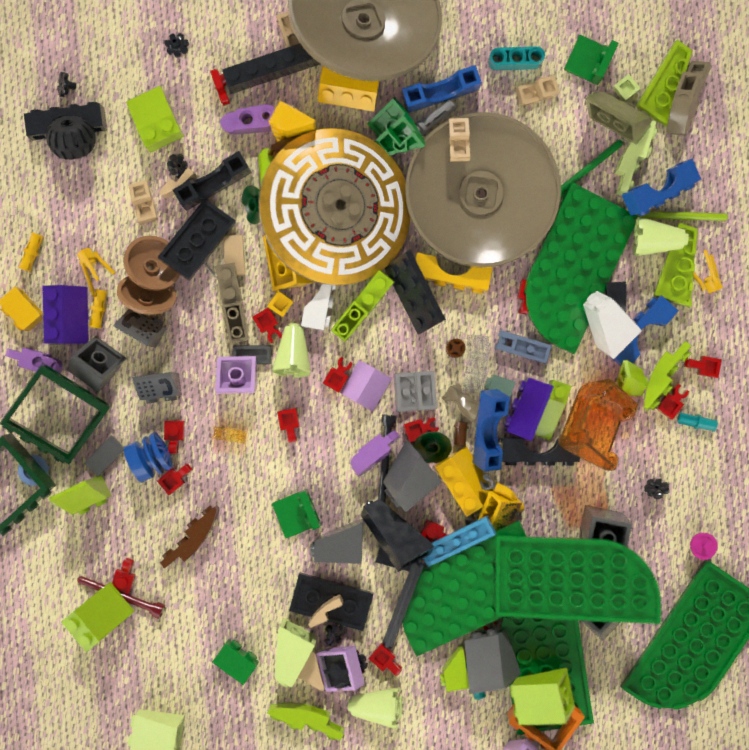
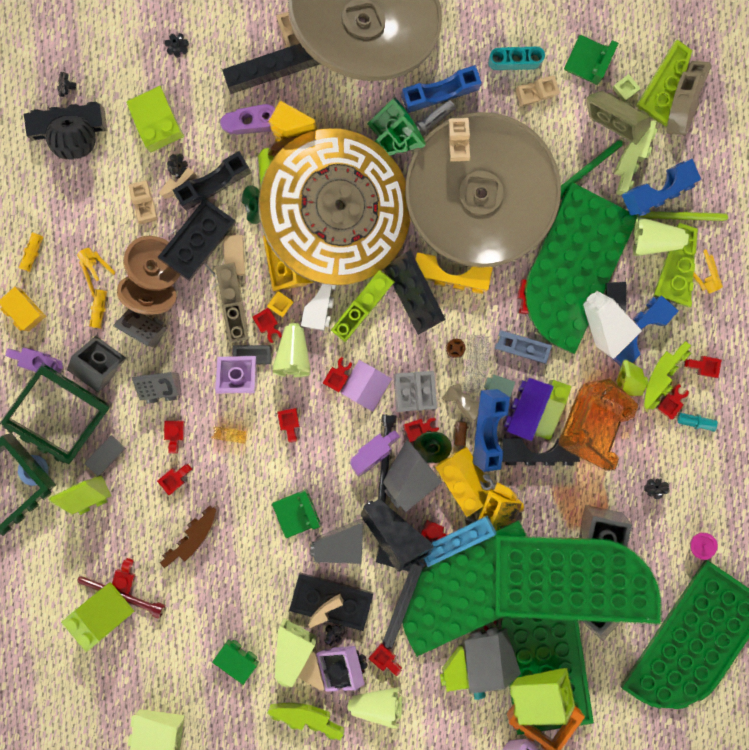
(65, 314): dark purple slope -> none
(146, 458): blue wheel -> none
(220, 83): red plate -> none
(347, 92): yellow slope -> none

